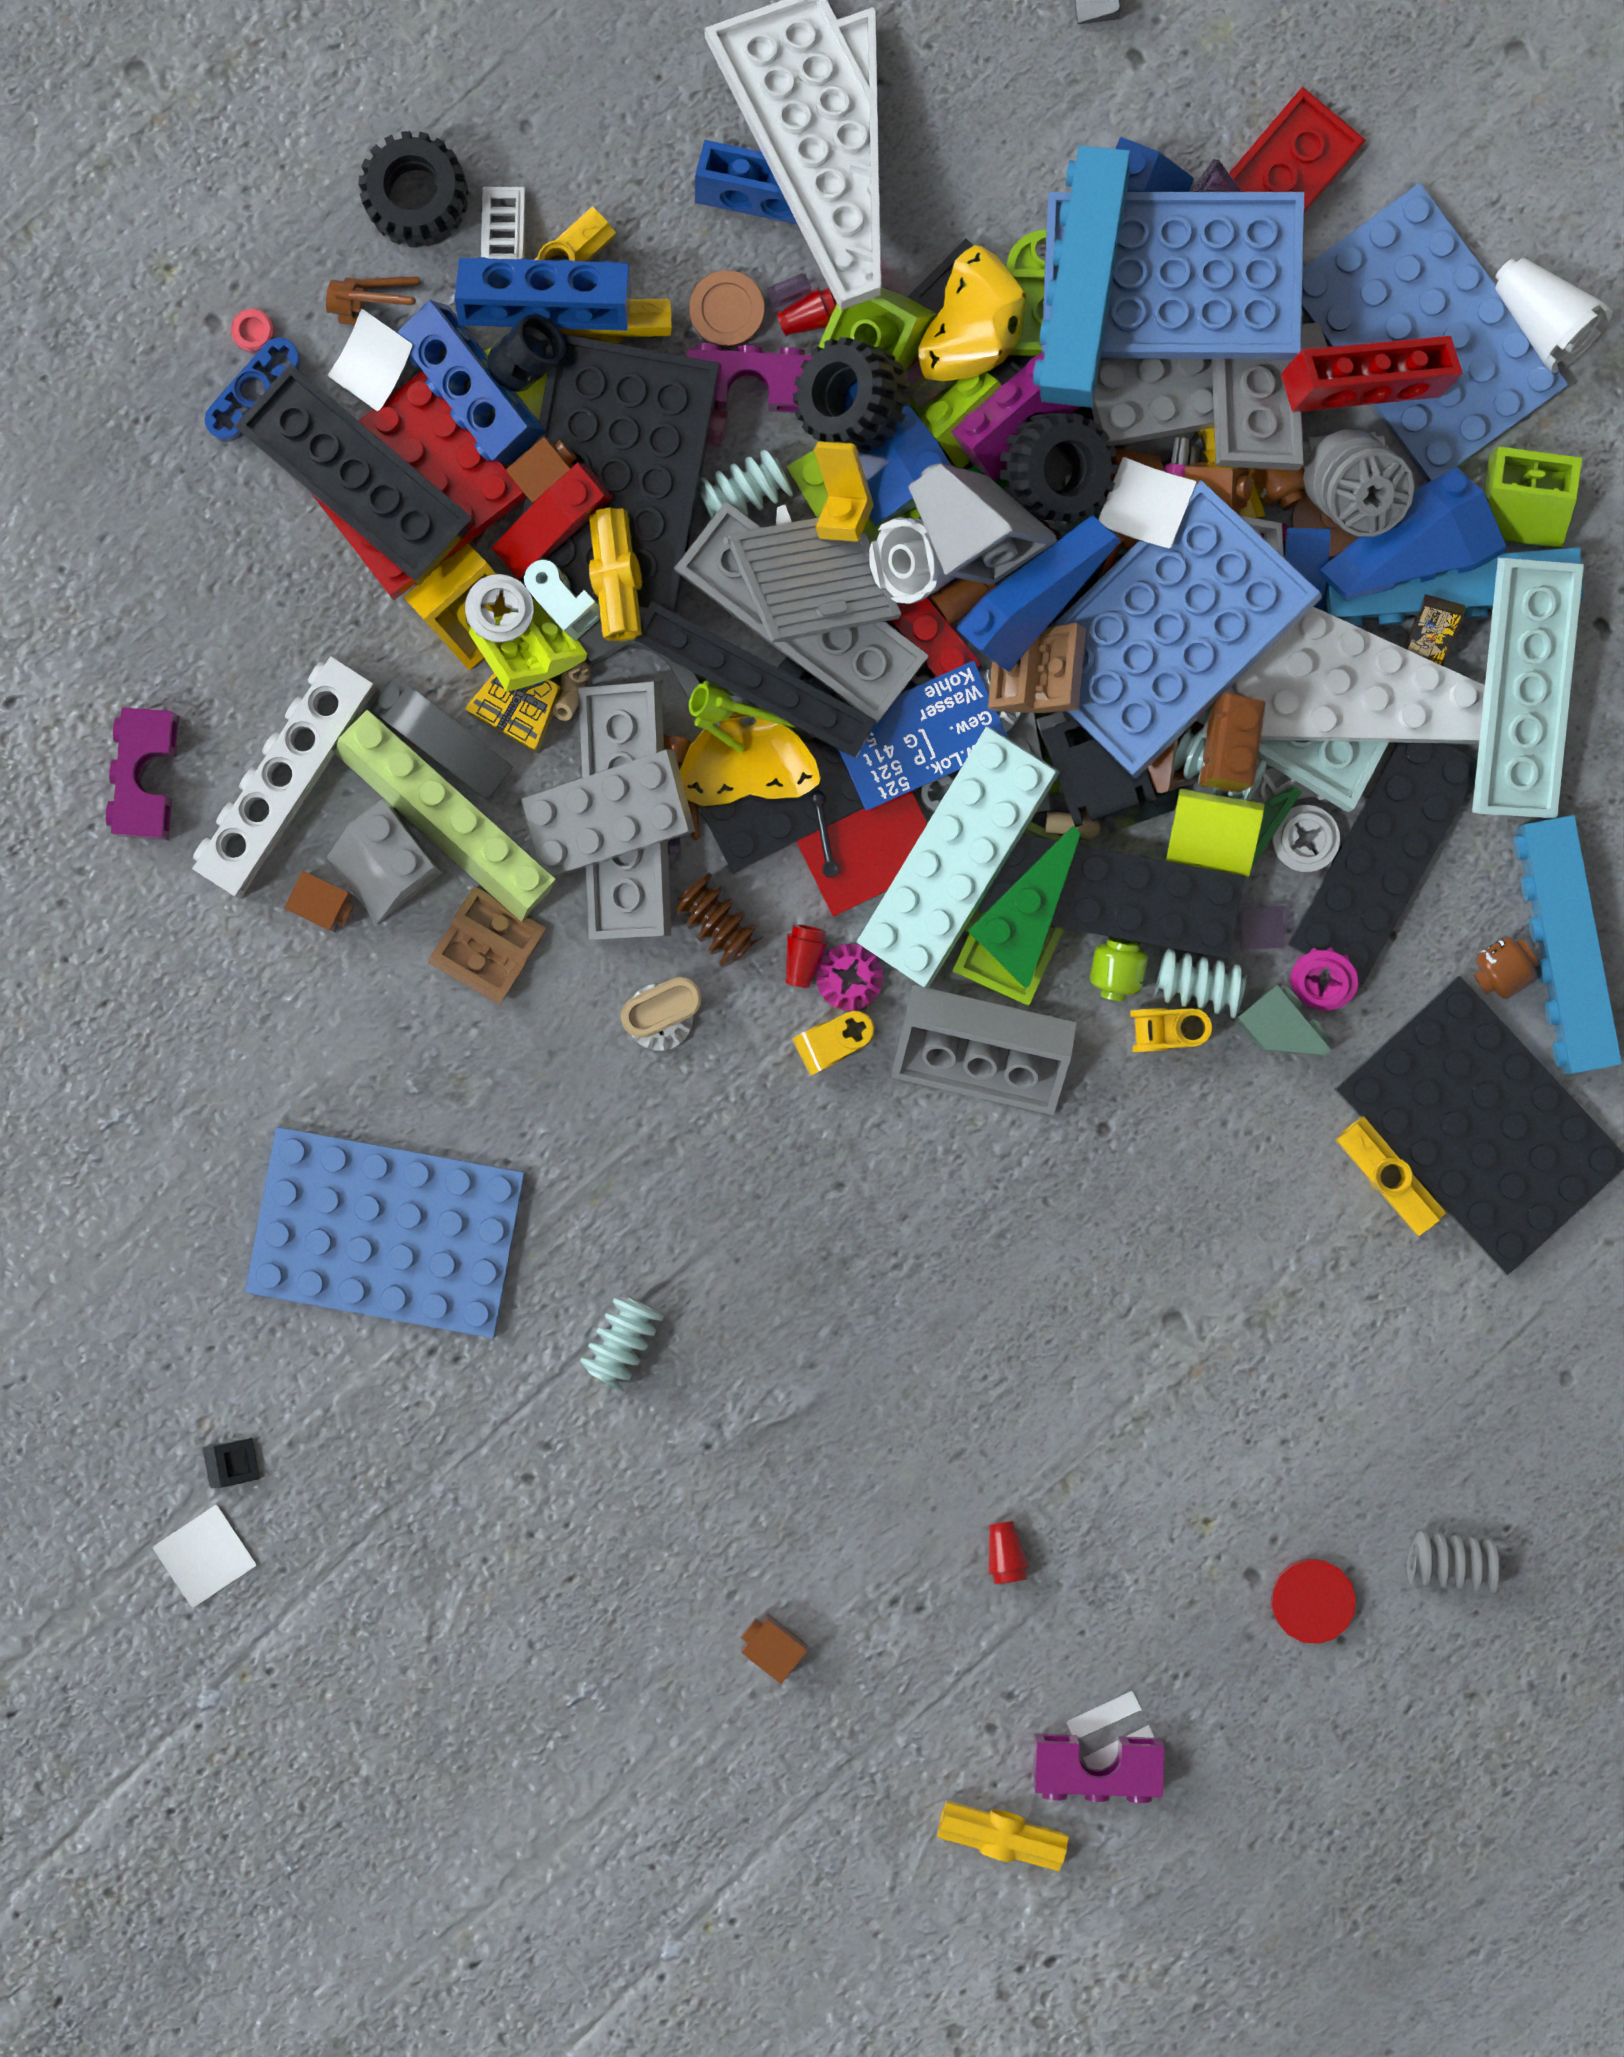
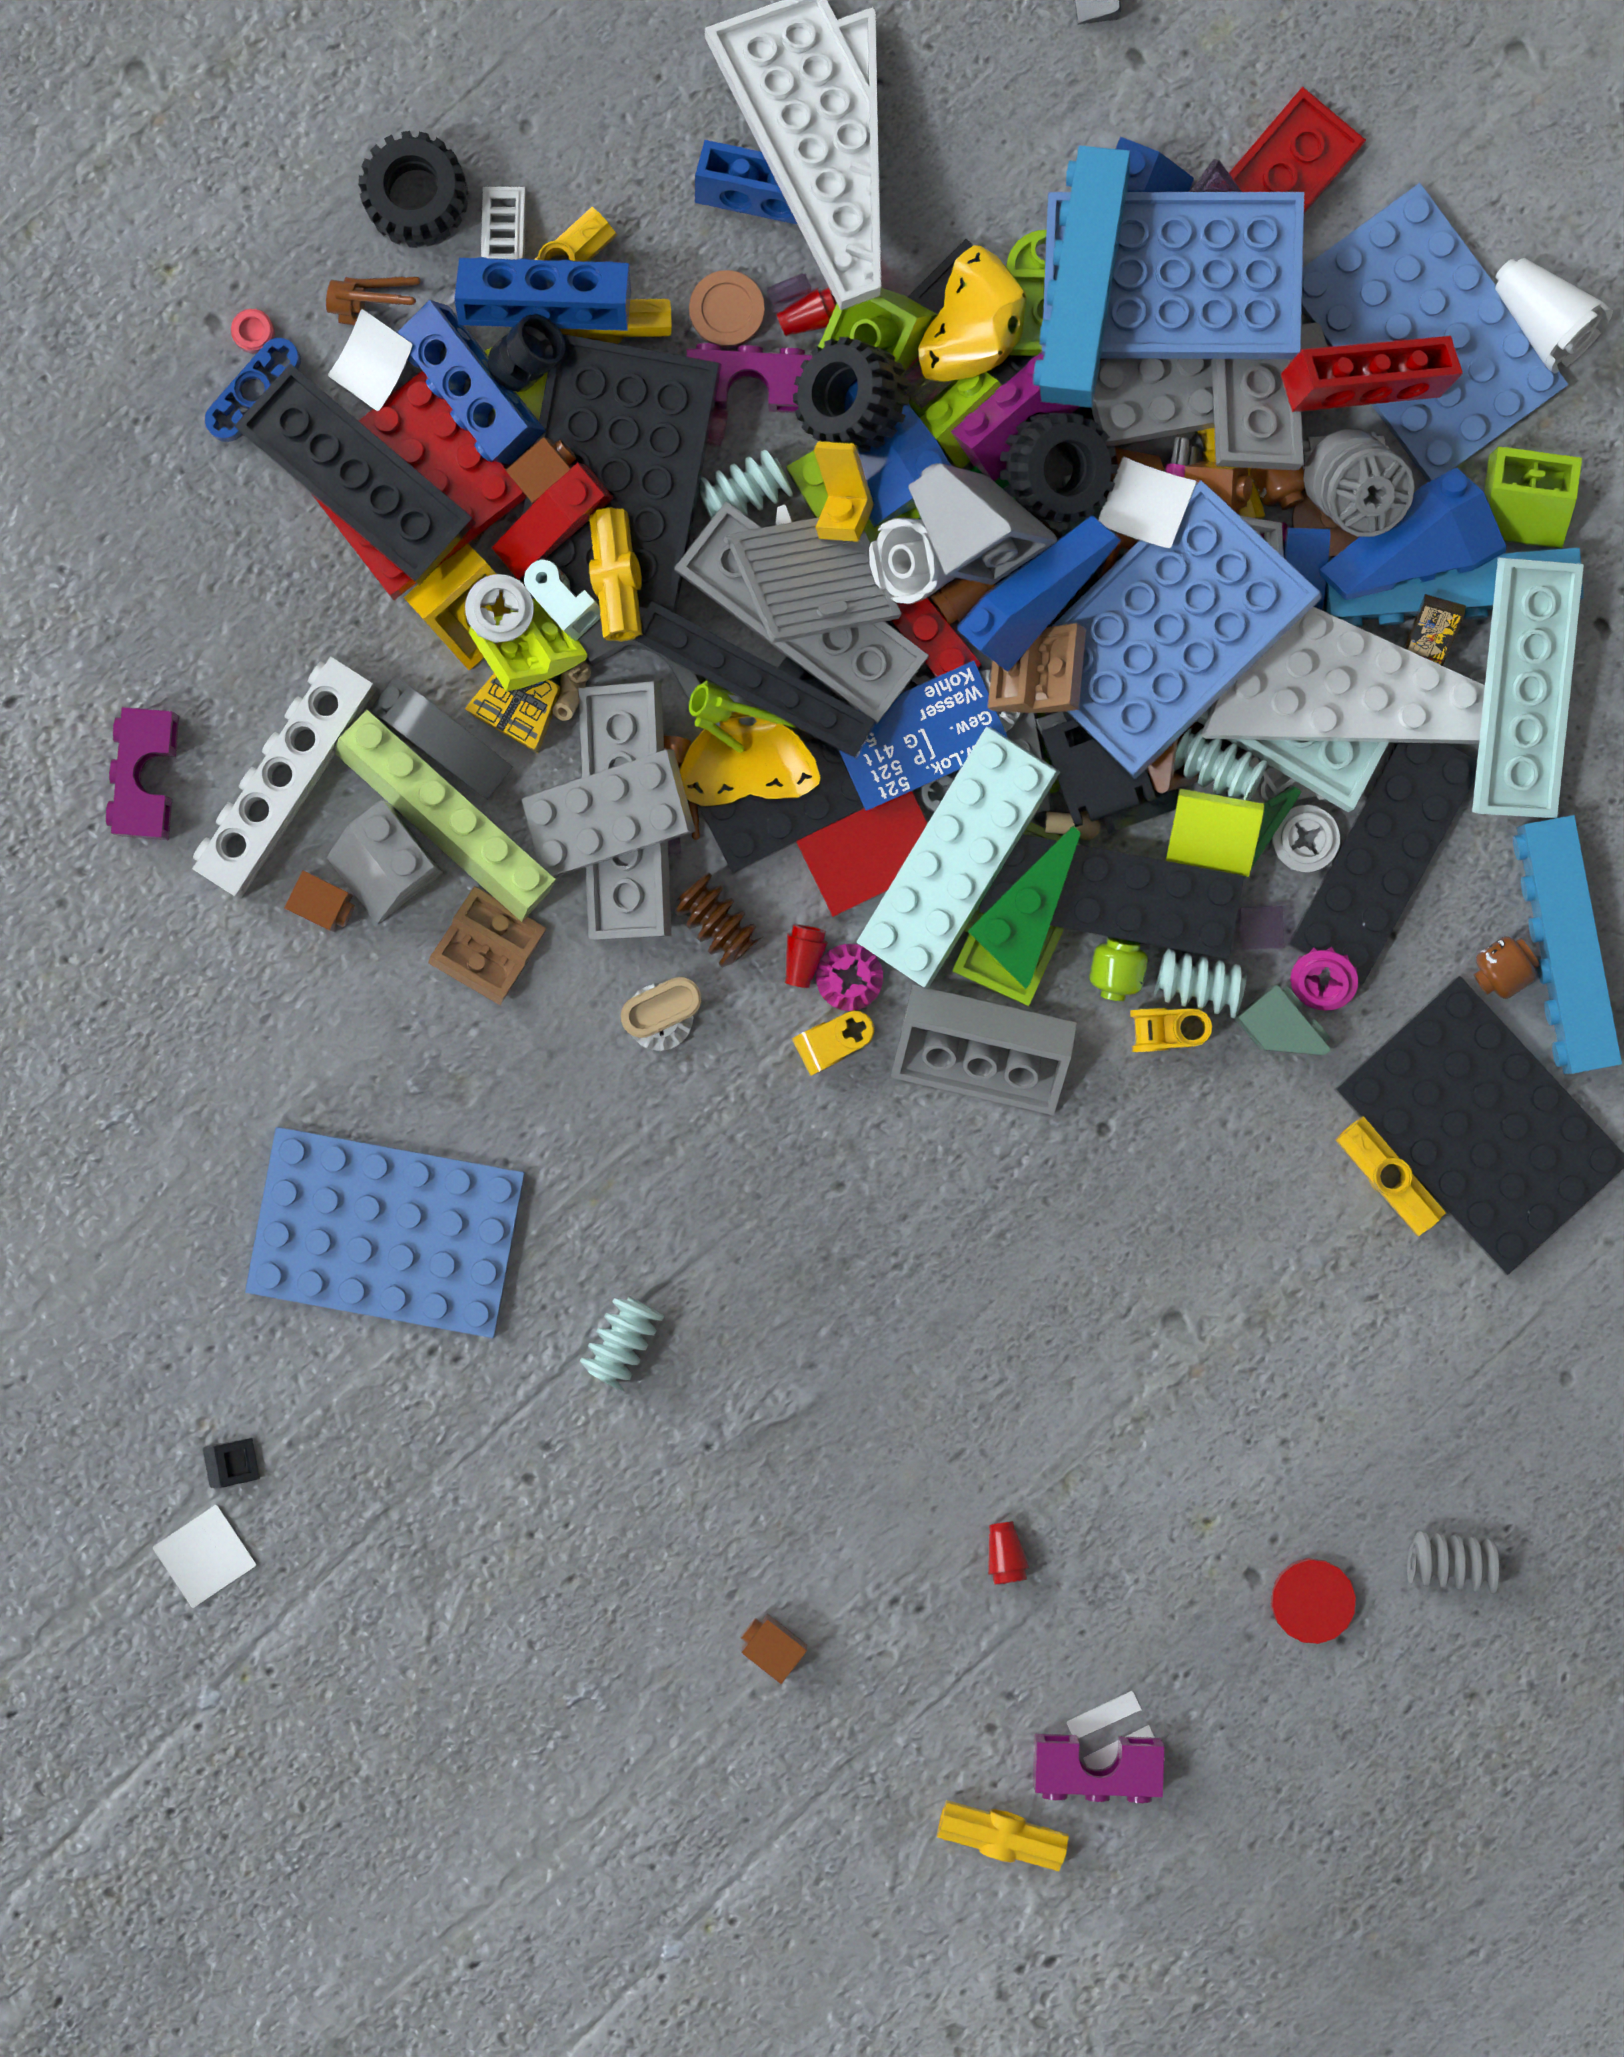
(830, 867): black hinge -> none
(1232, 743): dark orange brick -> none

